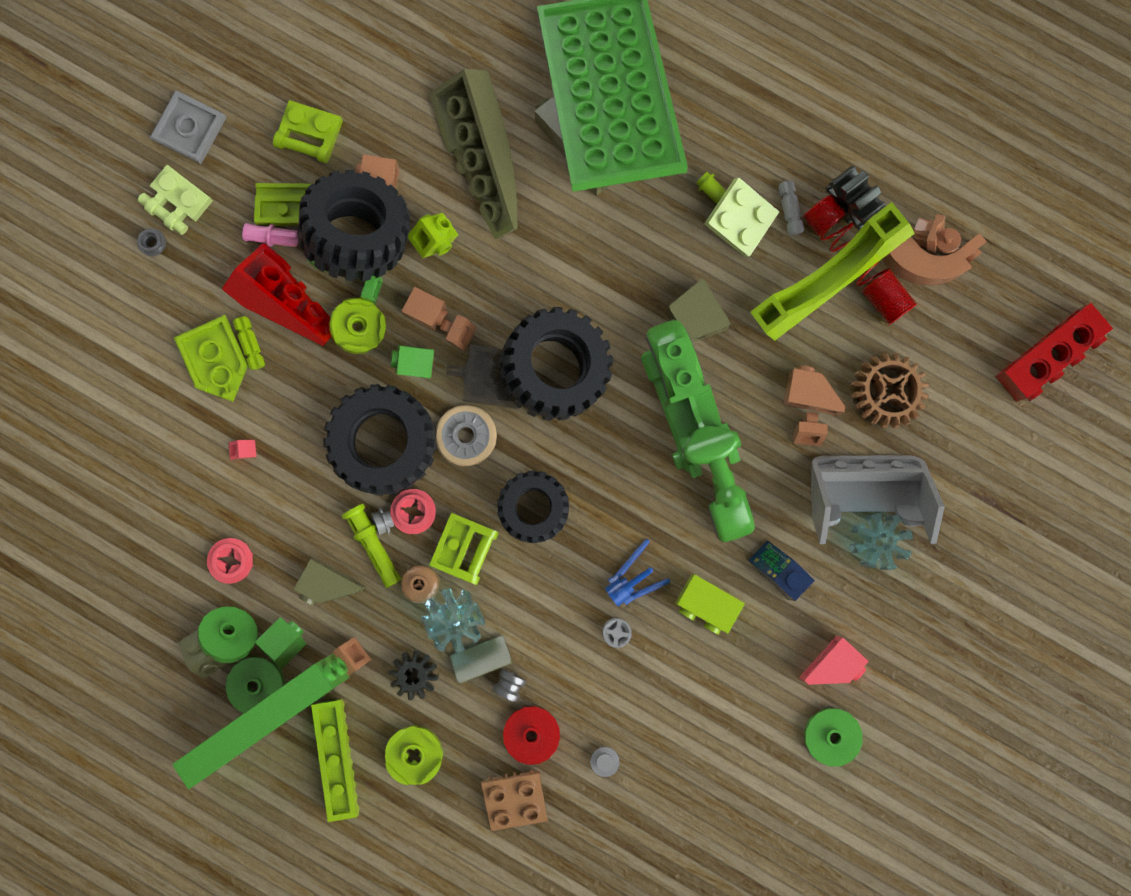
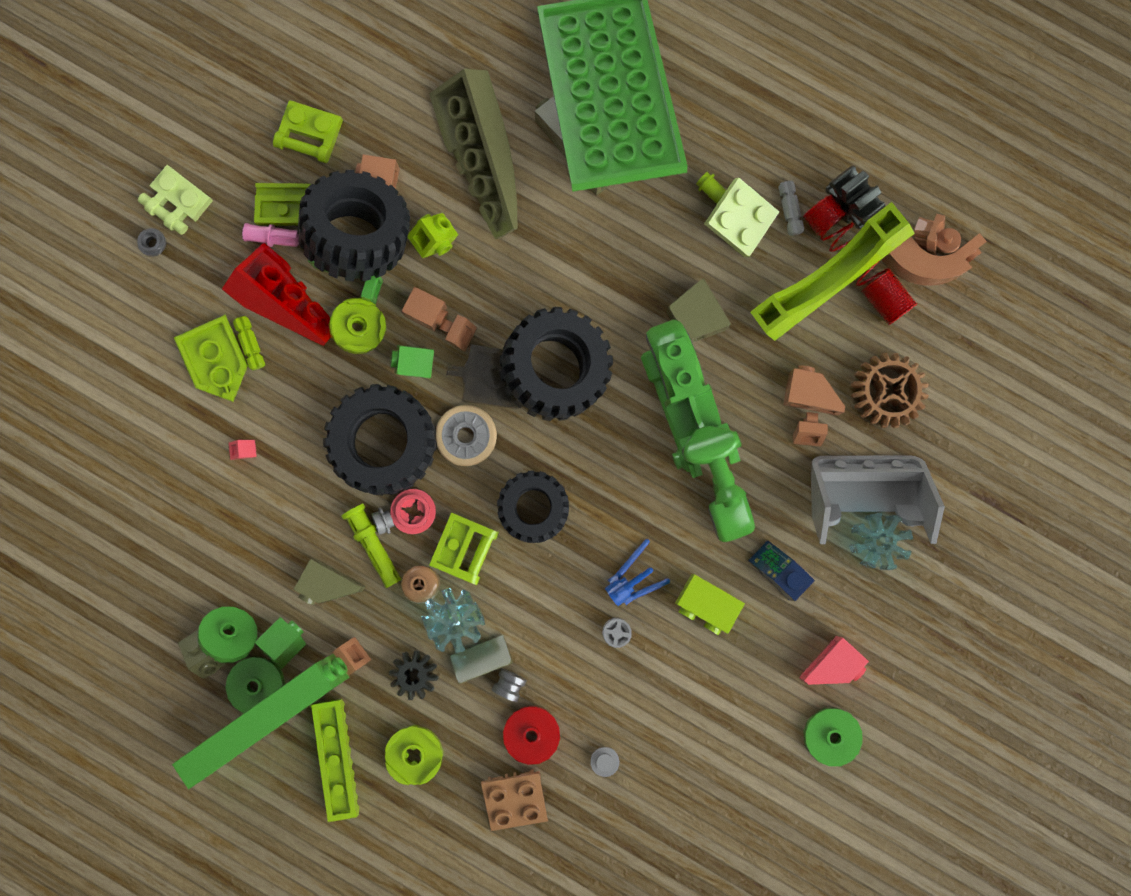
(188, 127): light grey tile -> none
(219, 568): coral gear -> none
(1085, 322): red brick -> none

